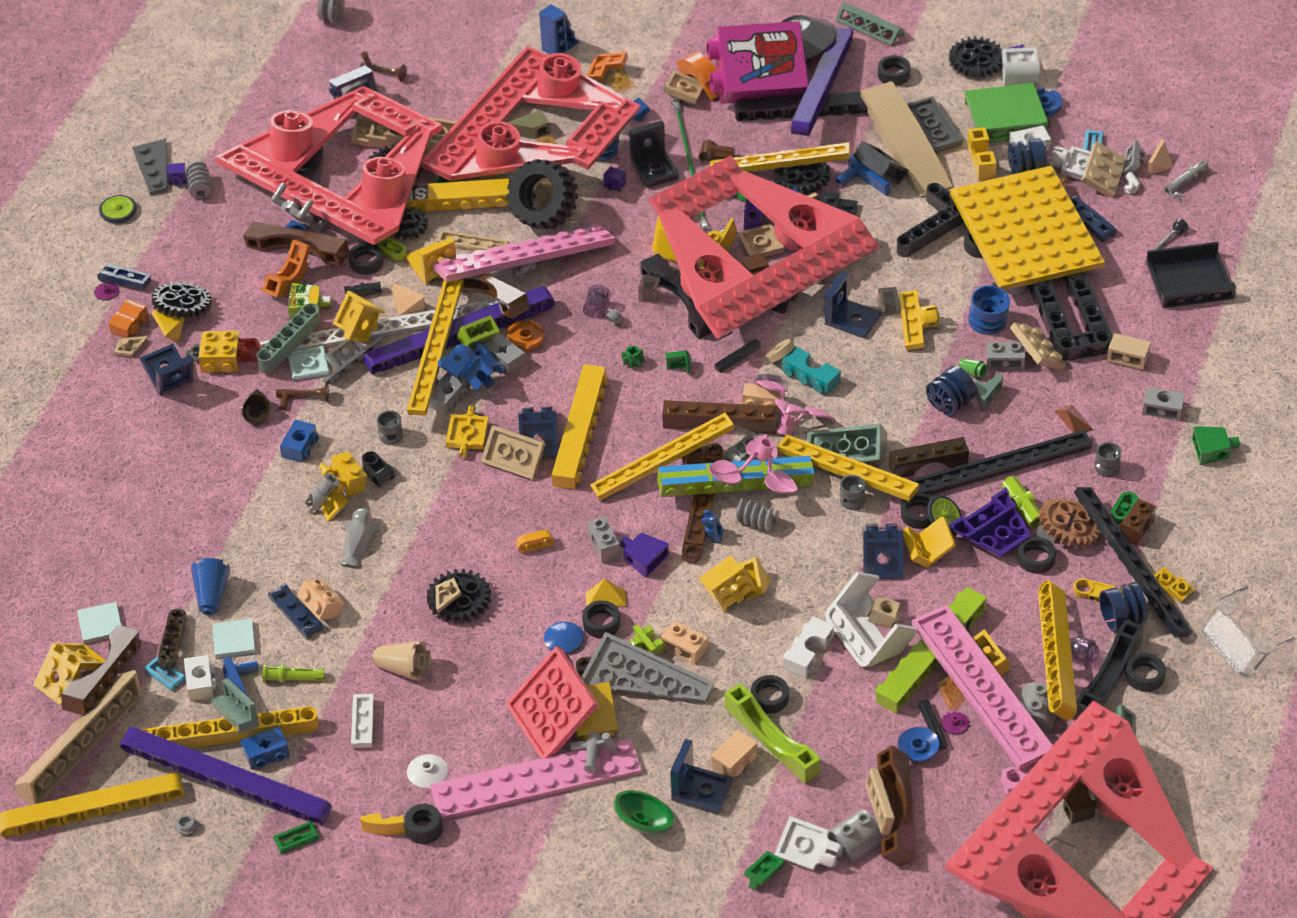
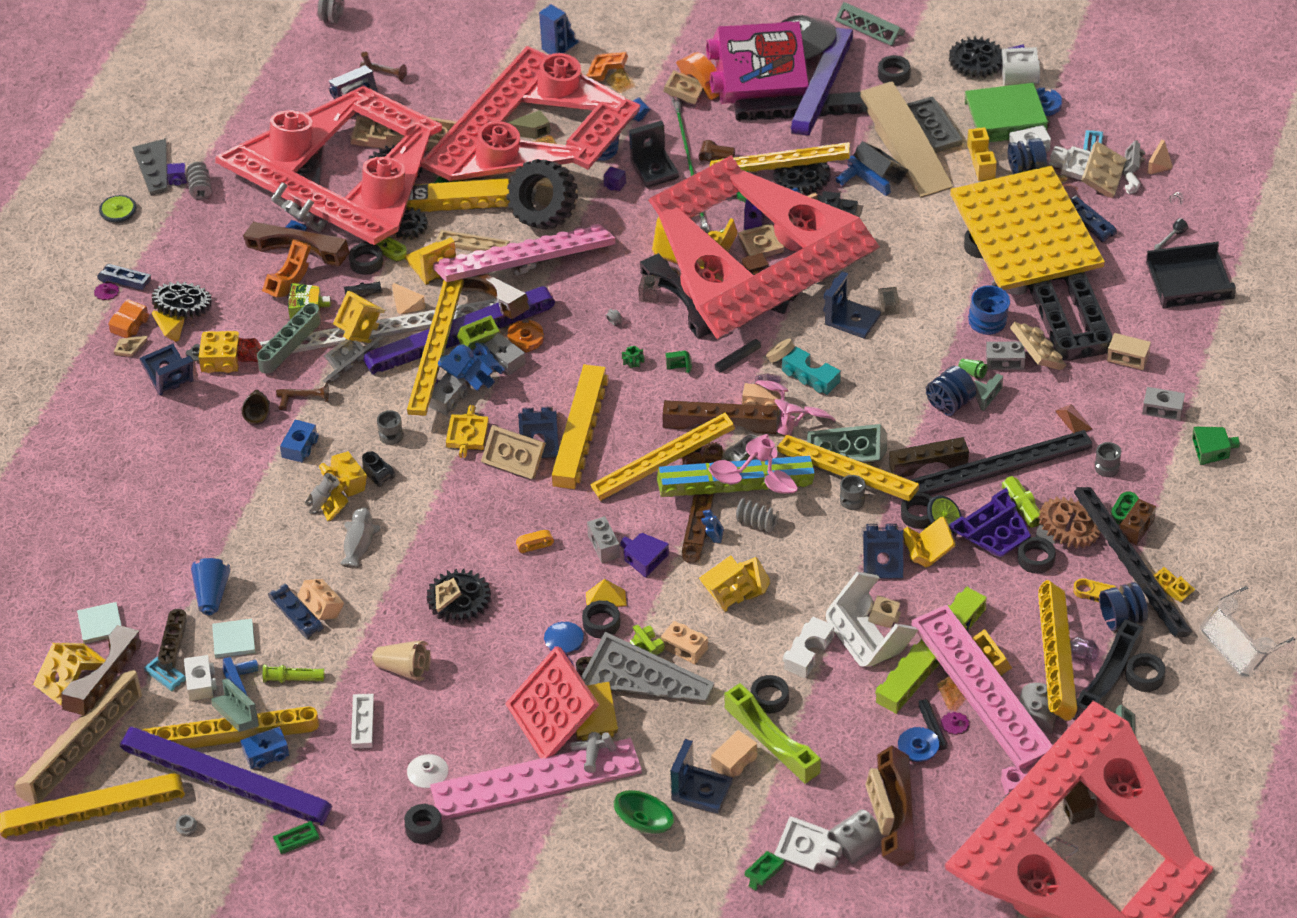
(308, 363): light aqua tile -> none
(376, 825): yellow slope -> none
(597, 301): clear purple wheel -> none
(916, 319): yellow plate -> none
(934, 227): black beam -> none
(1191, 173): light grey pin -> none

